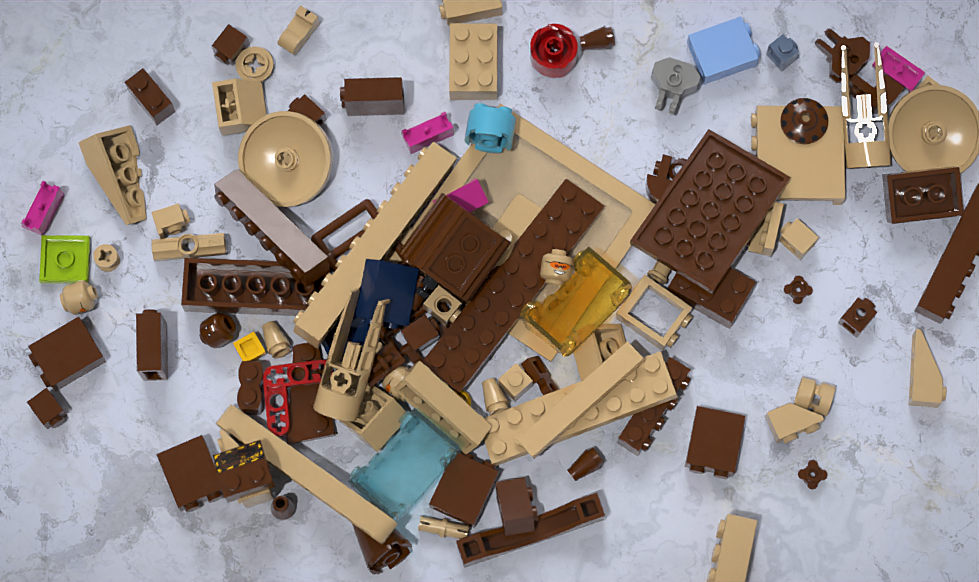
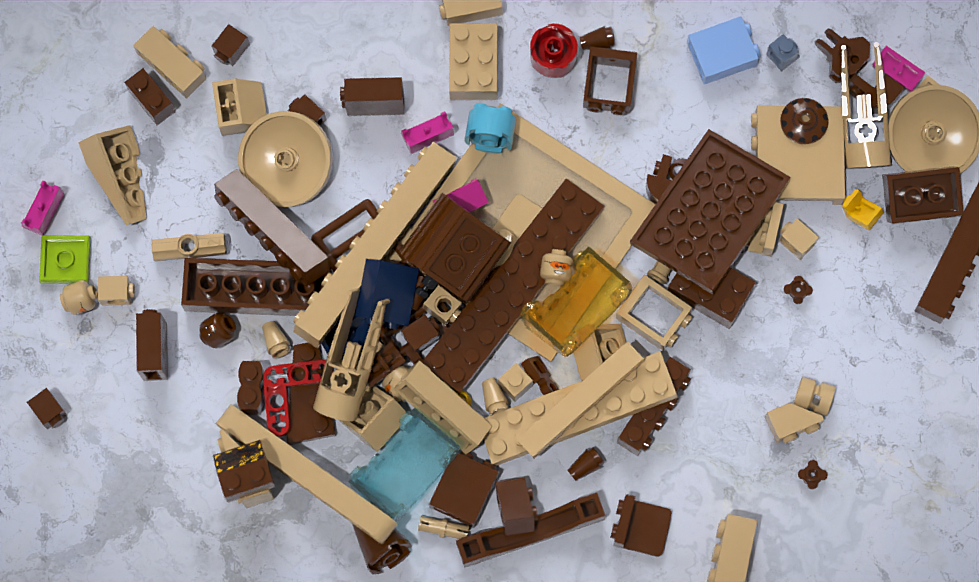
(65, 354): reddish brown brick -> none
(109, 262): tan wheel -> none
(115, 290): none -> tan brick
(170, 61): none -> tan brick
(170, 220): tan brick -> none
(191, 474): reddish brown brick -> none
(247, 57): tan gear -> none
(249, 347): yellow plate -> none
(285, 512): reddish brown cone -> none
(298, 30): tan leg -> none
(610, 58): none -> reddish brown window
(641, 526): none -> reddish brown bracket
(674, 81): light grey hinge -> none
(714, 442): reddish brown brick -> none
(854, 323): reddish brown brick -> none
(861, 210): none -> yellow bracket
(926, 382): tan slope -> none

